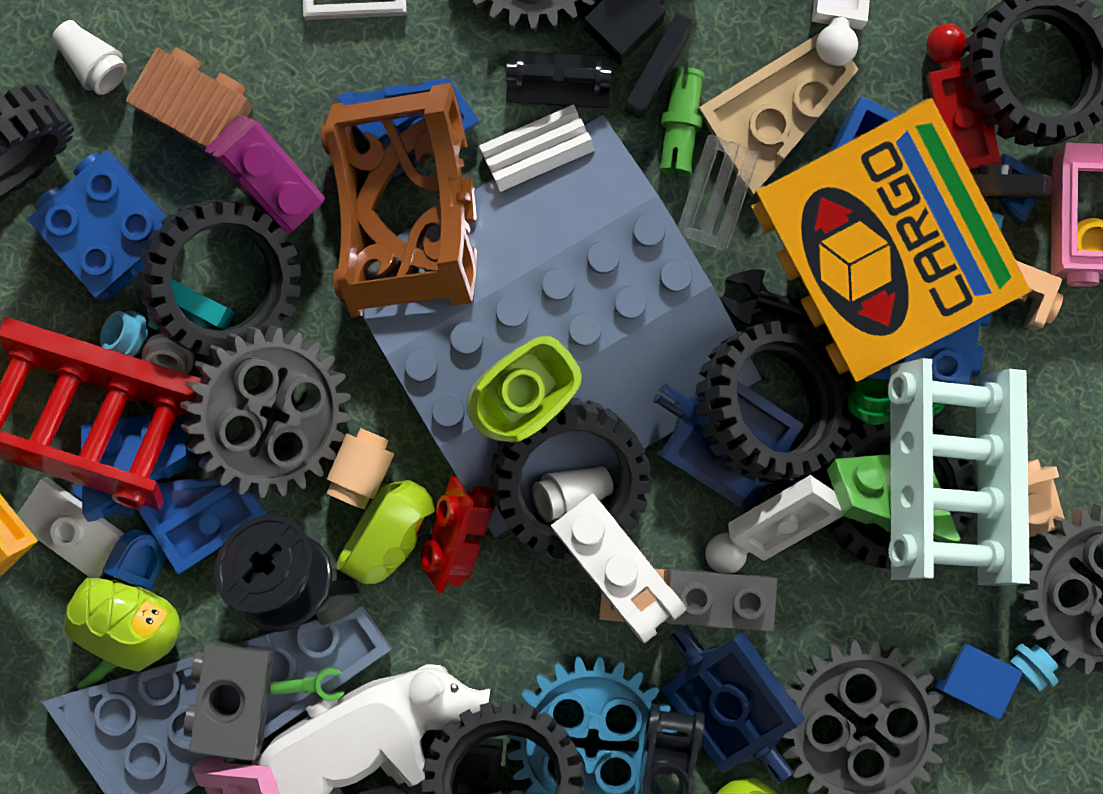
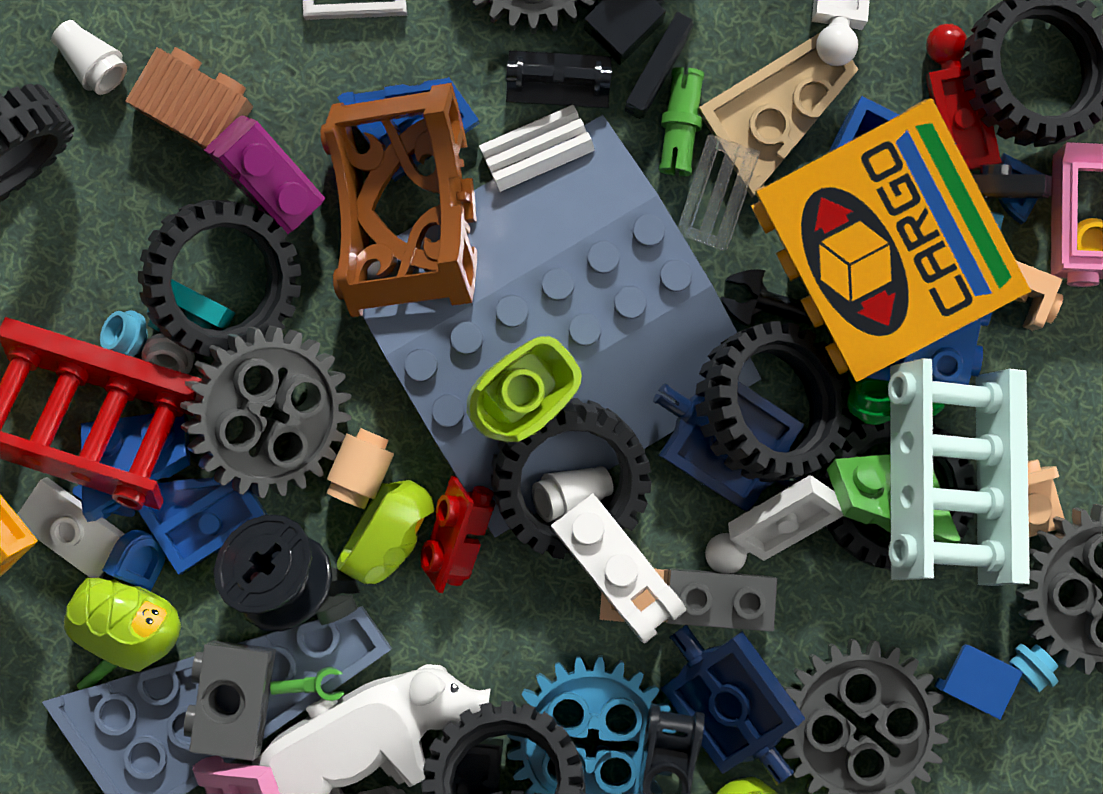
(99, 224): blue brick -> none

